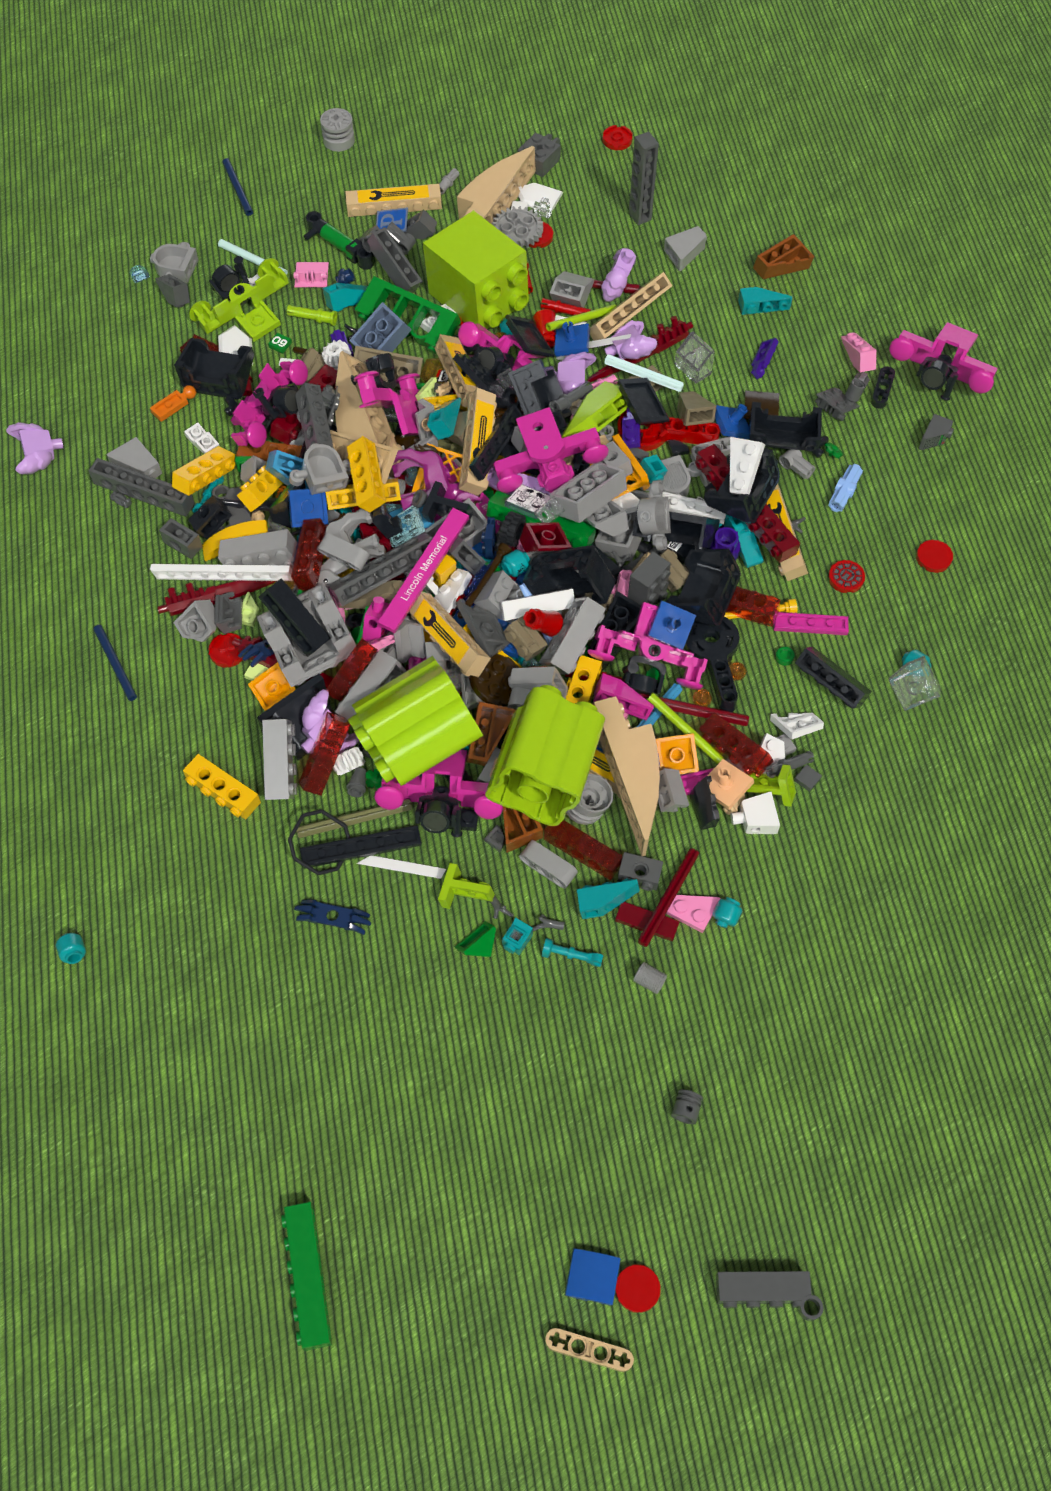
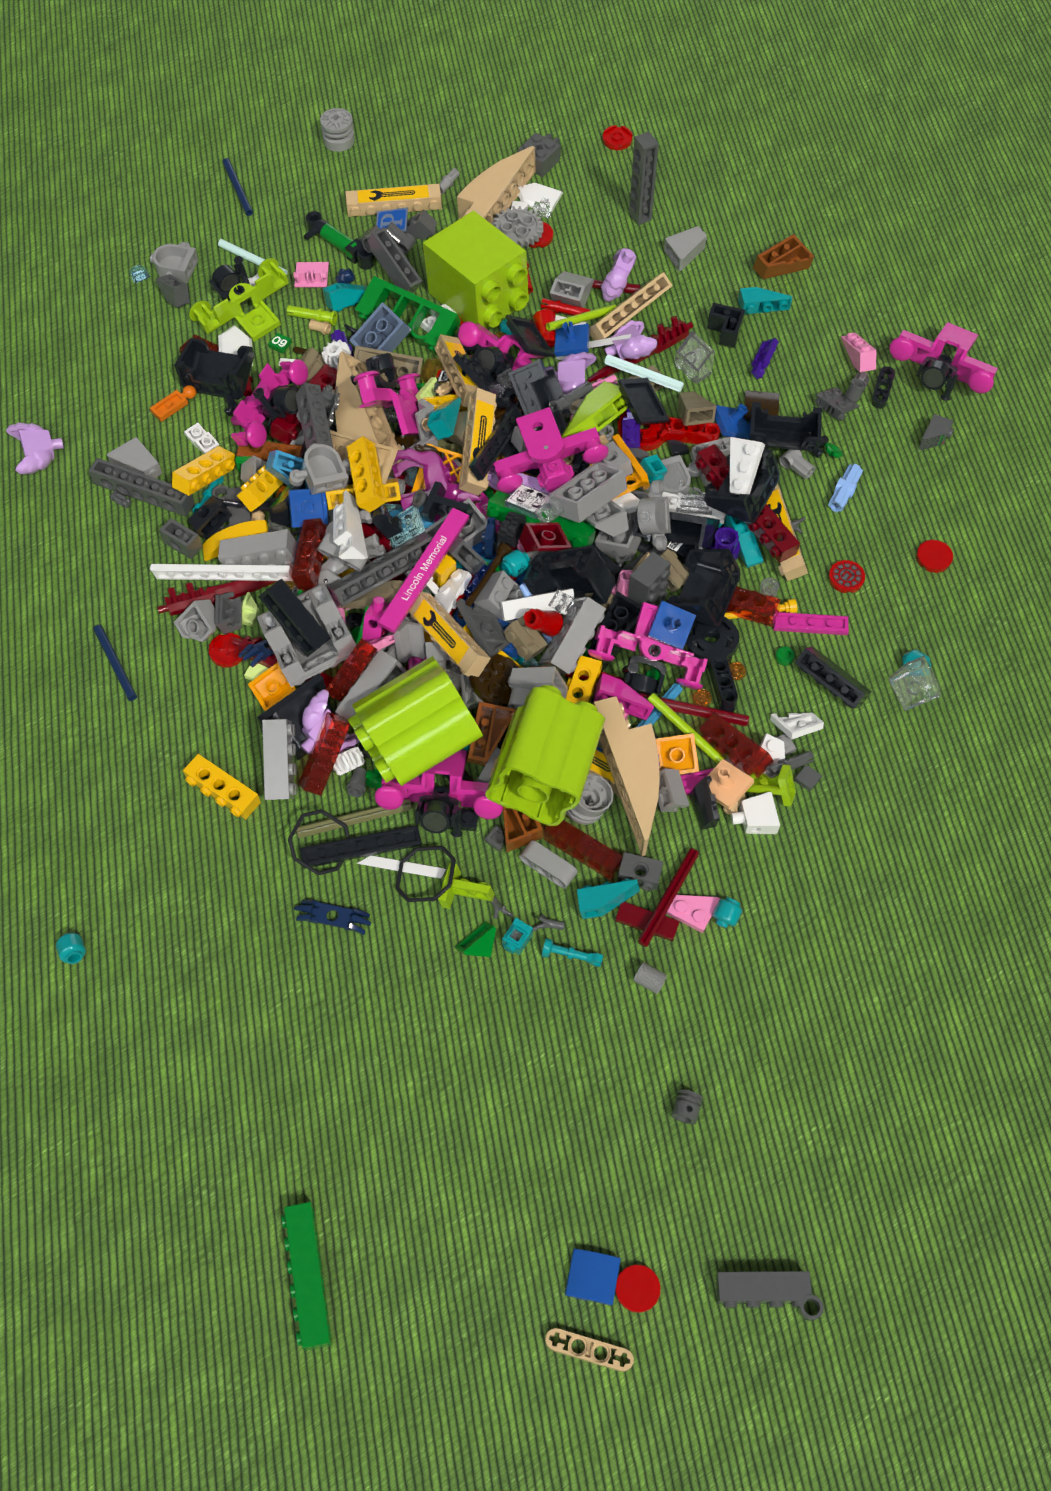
(323, 327): none -> tan pin
(348, 529): none -> white wedge
(442, 891): none -> black piece
(561, 602): none -> clear tile
(691, 500): none -> clear wing
(727, 321): none -> black brick
(769, 587): none -> clear wheel

